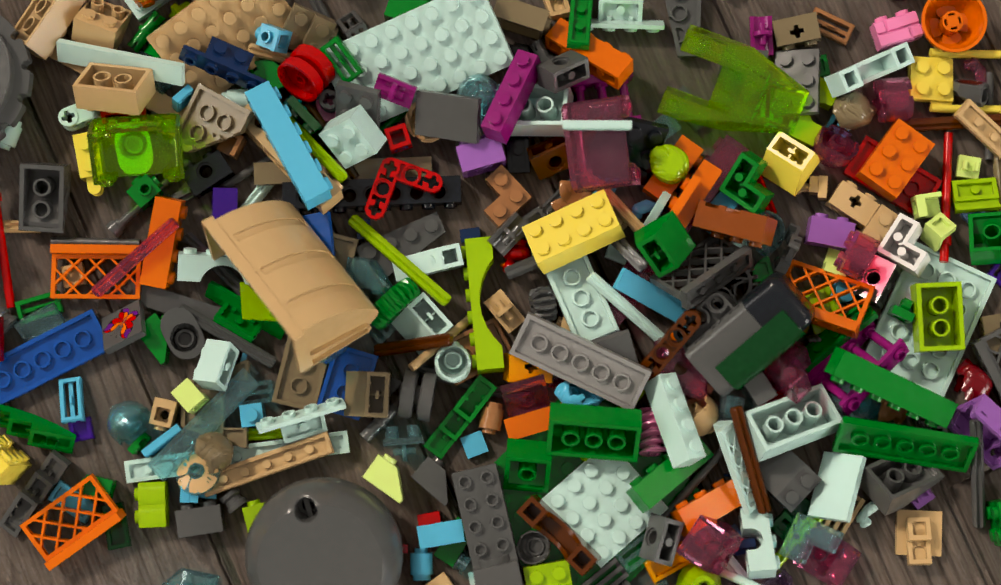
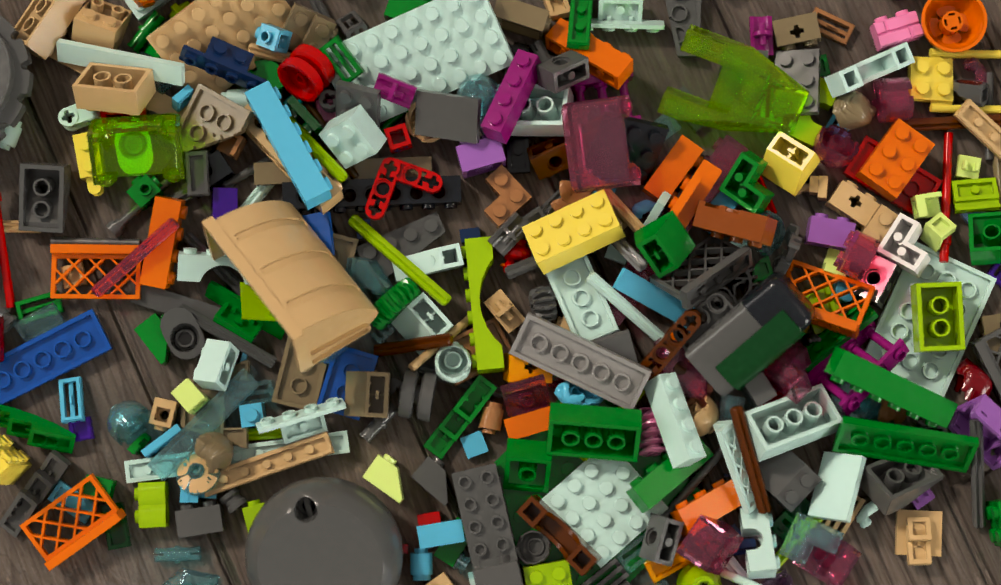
(123, 327): dark grey tile -> none
(177, 554): none -> clear light blue pin
(197, 173): none -> dark grey tile
(392, 439): clear light blue hips -> none
(597, 125): light aqua tile -> none
(669, 163): lime hair -> none
(902, 311): green tile -> none

